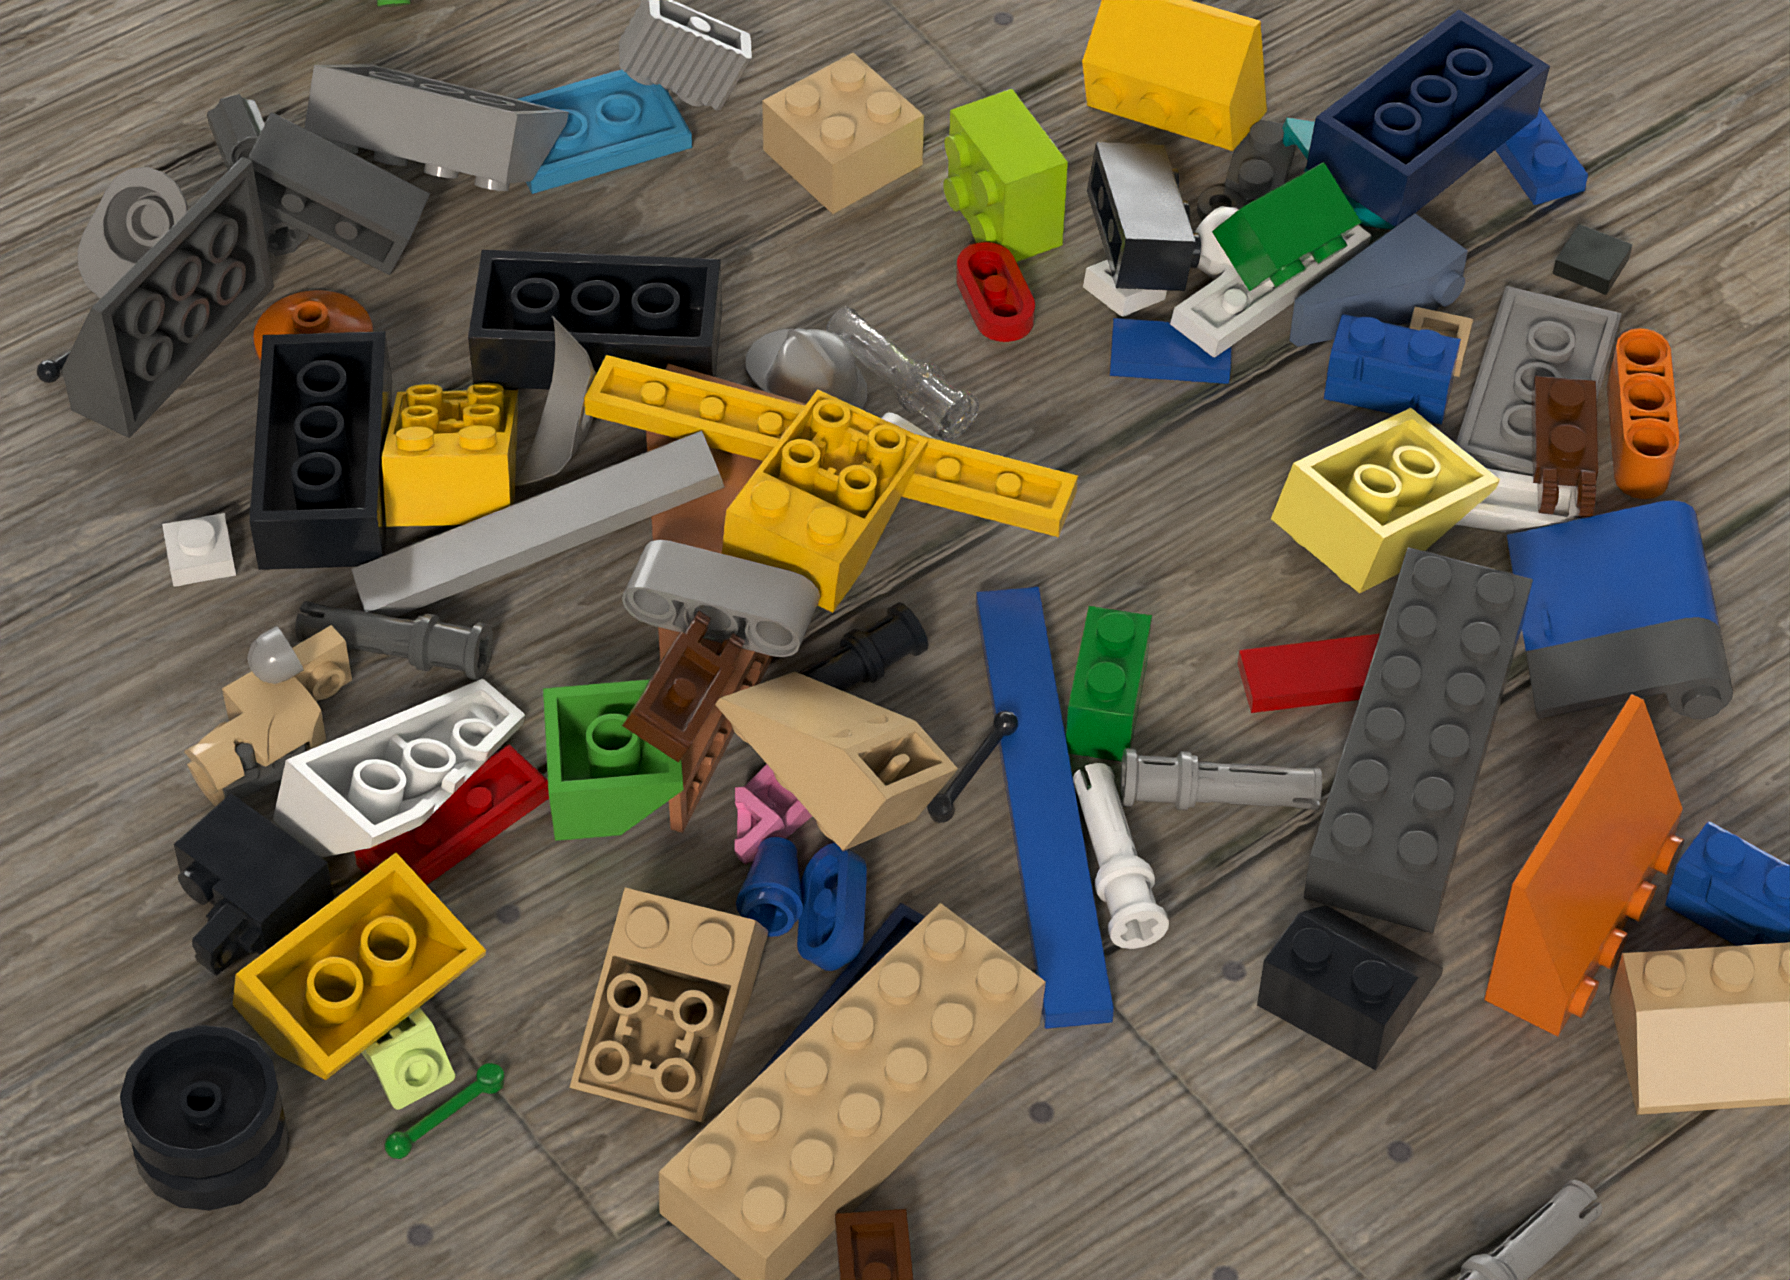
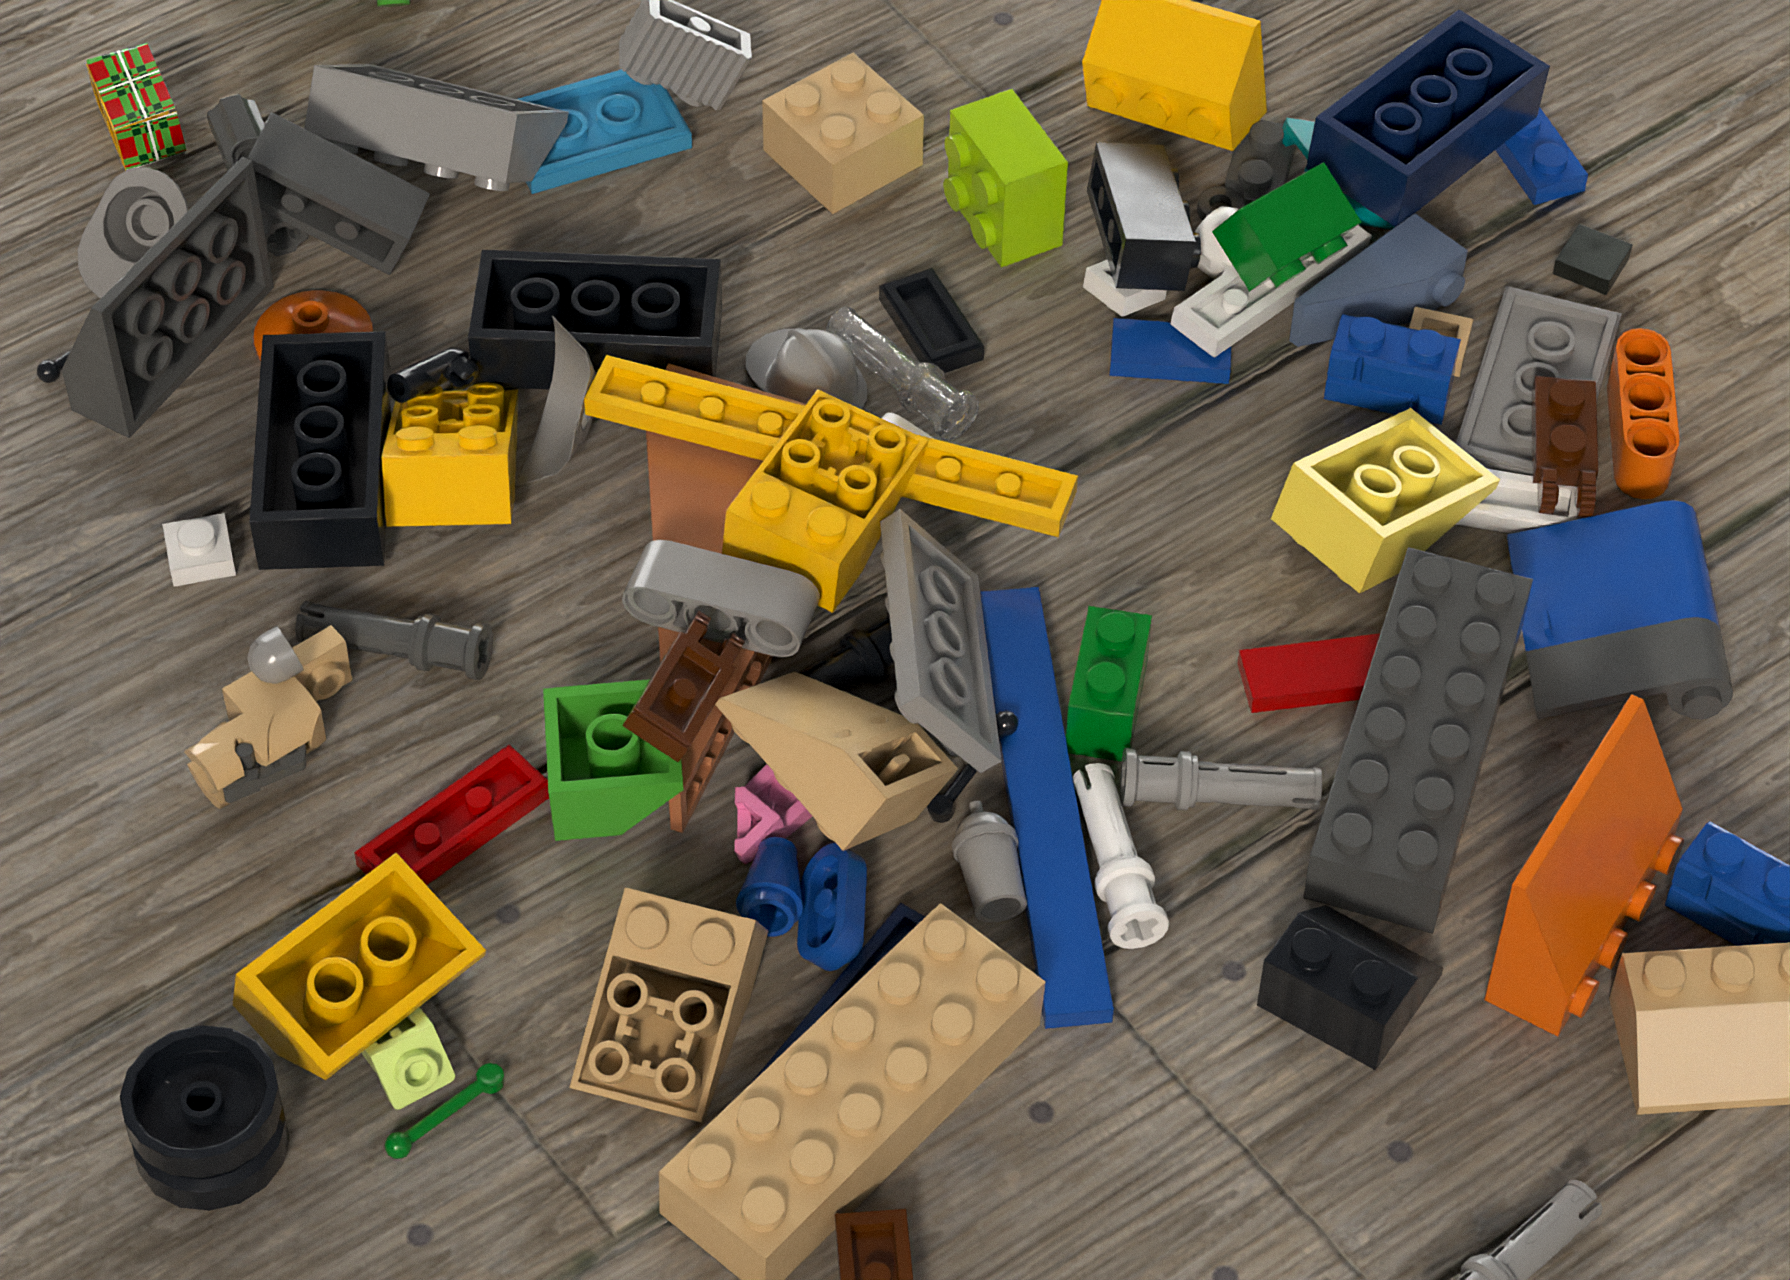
(136, 106): none -> piece
(254, 878): black hinge -> none
(392, 771): white wedge -> none
(431, 372): none -> black arm
(538, 527): light grey tile -> none
(931, 321): none -> black tile
(939, 642): none -> light grey plate
(990, 864): none -> light grey piece
(1001, 302): red plate -> none

